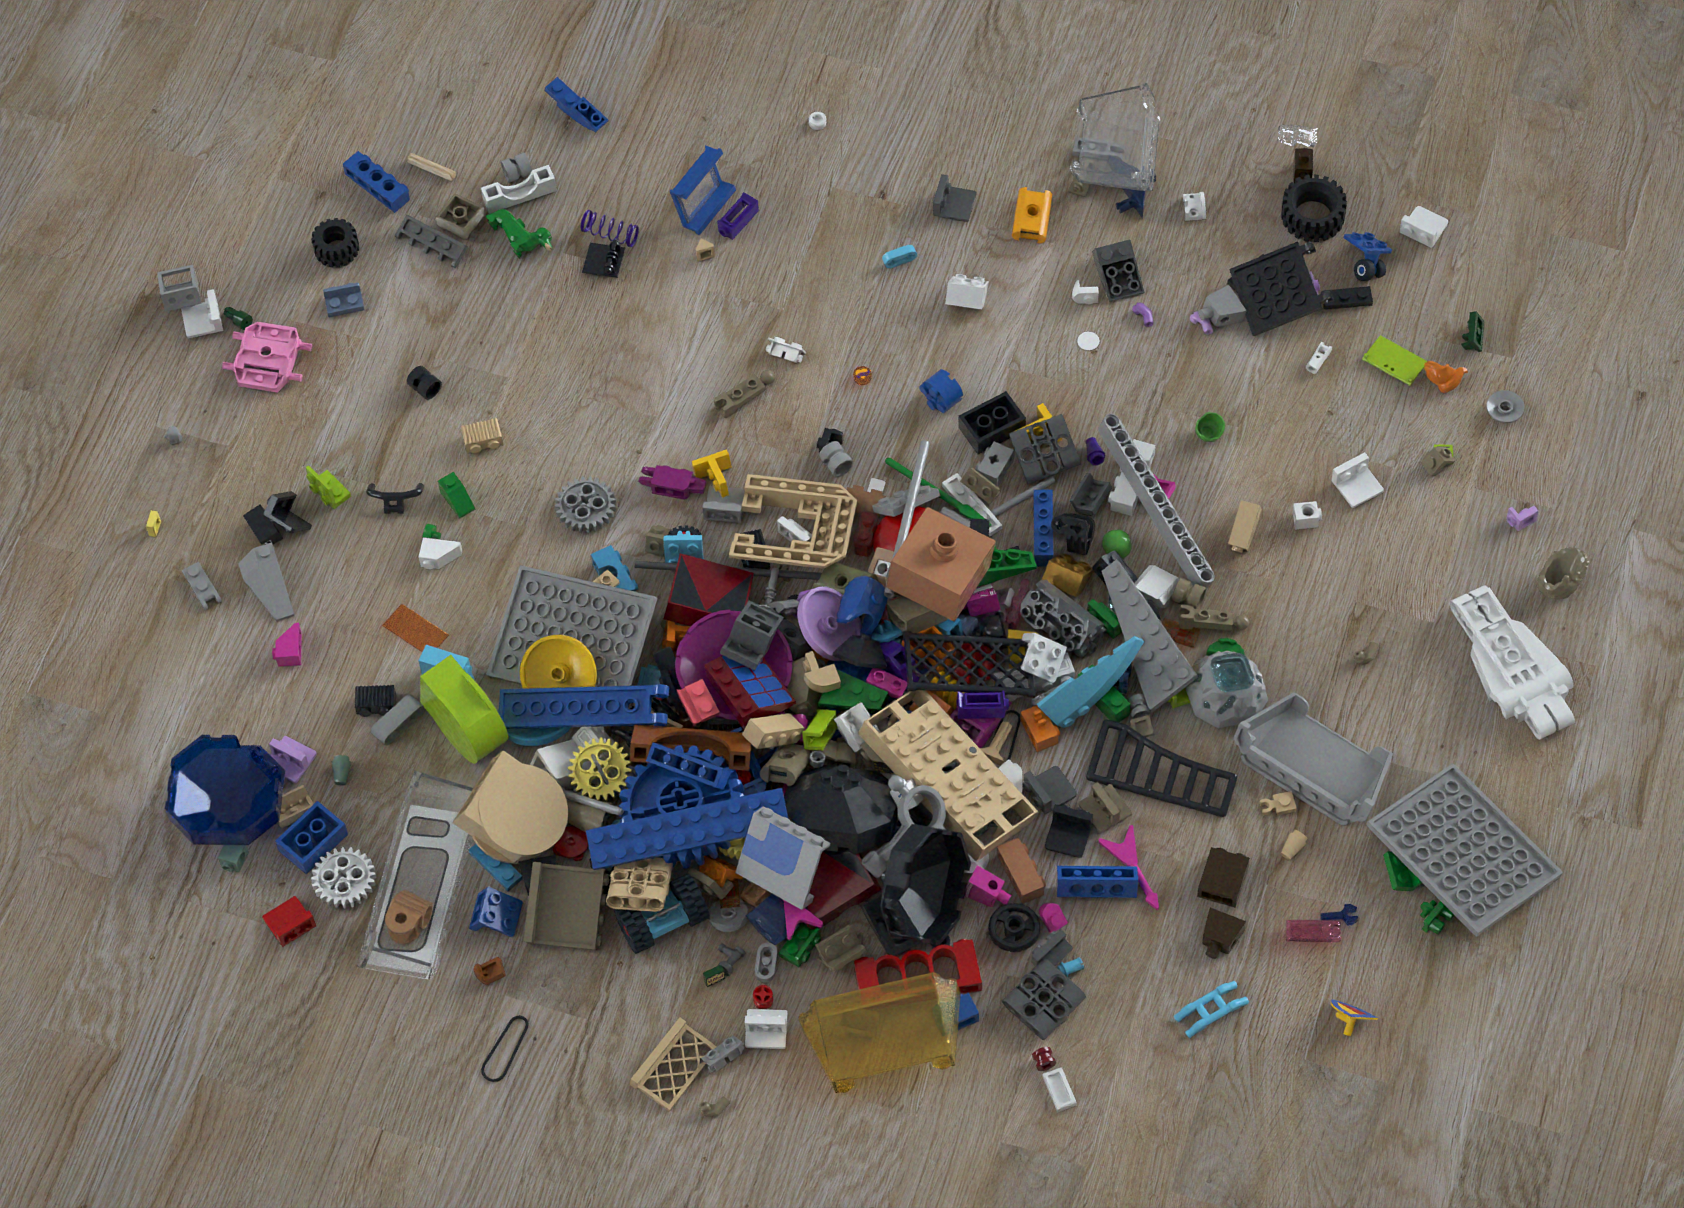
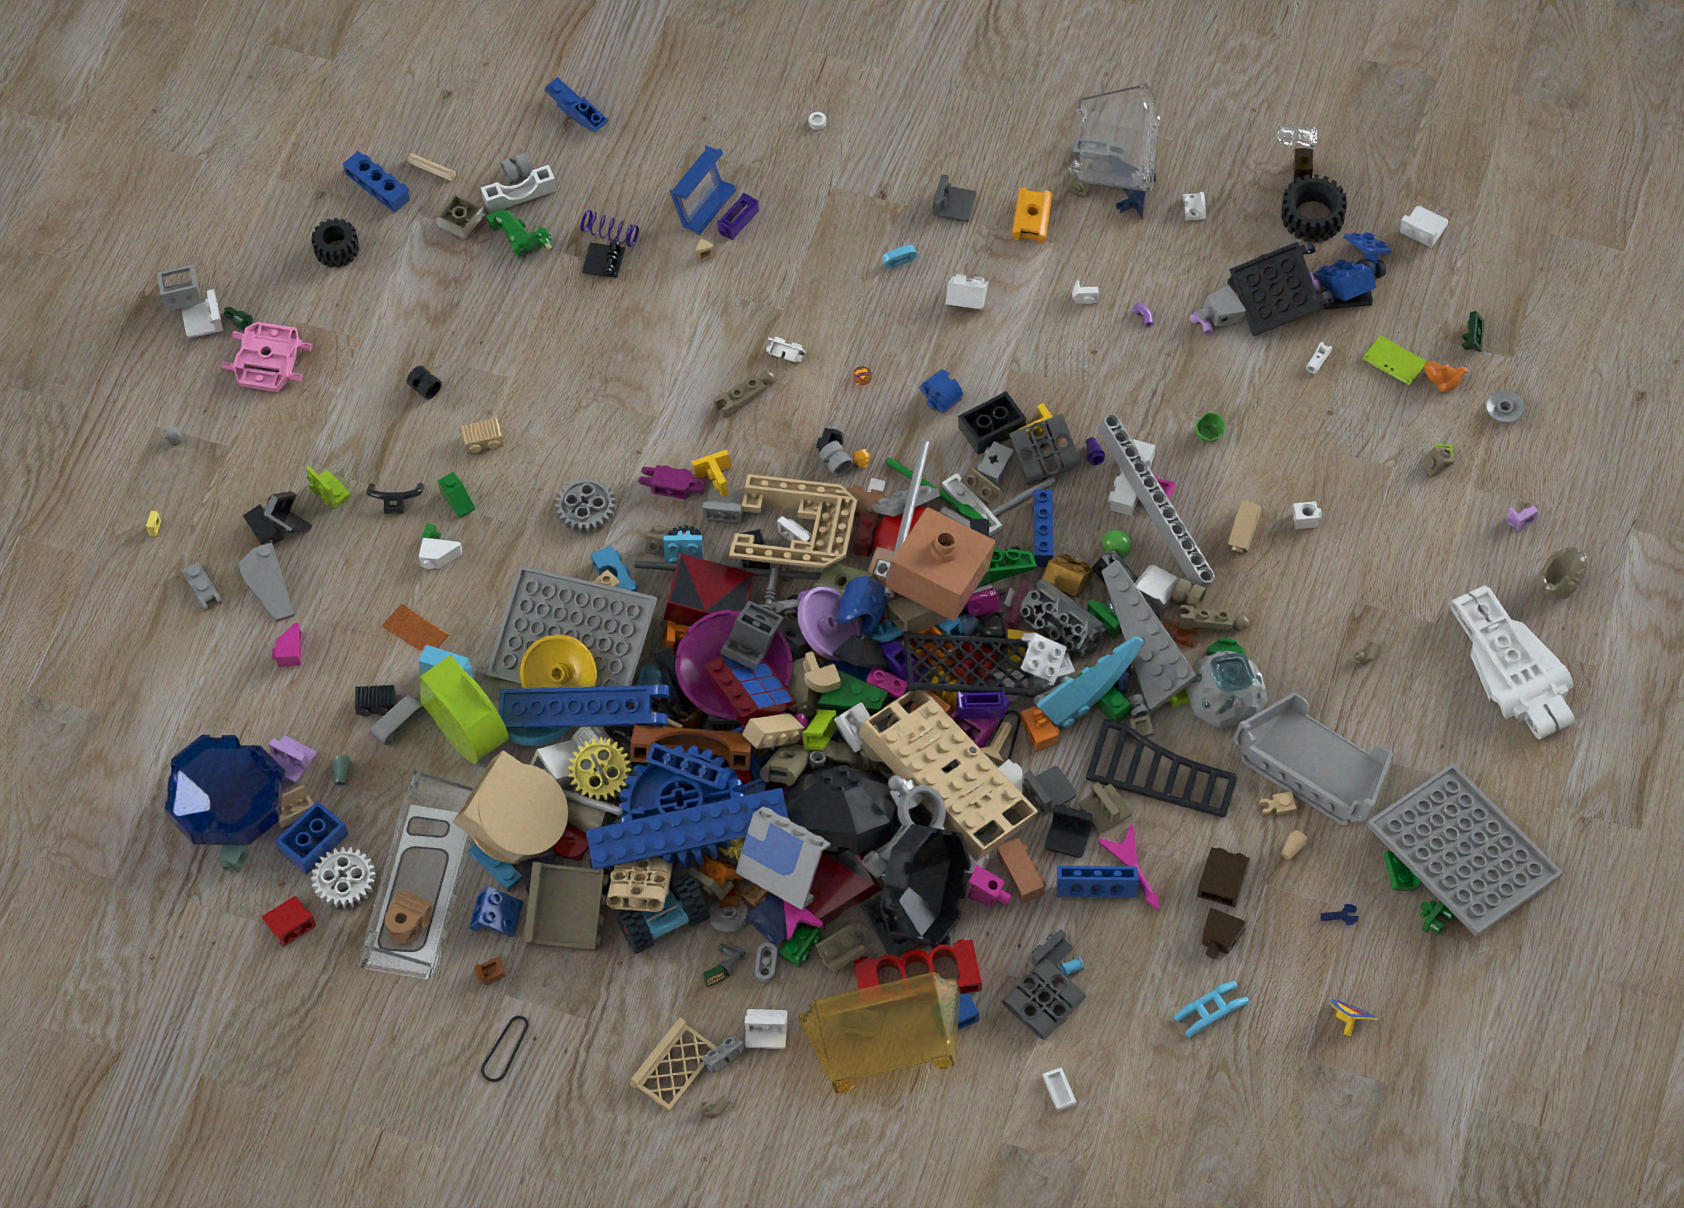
(343, 299): sand blue bracket -> none
(431, 239): dark grey hinge -> none
(698, 702): coral plate -> none
(763, 992): red wheel -> none
(861, 458): none -> light orange plate
(1008, 943): black wheel -> none
(1044, 1058): dark red wheel -> none
(1052, 916): dark pink plate -> none
(1078, 536): black piece -> none
(1088, 340): white sticker -> none
(1090, 495): dark grey bracket -> none
(1118, 270): dark grey slope -> none
(1313, 931): clear pink hinge -> none
(1346, 279): none -> blue slope
(1356, 481): white bracket -> none

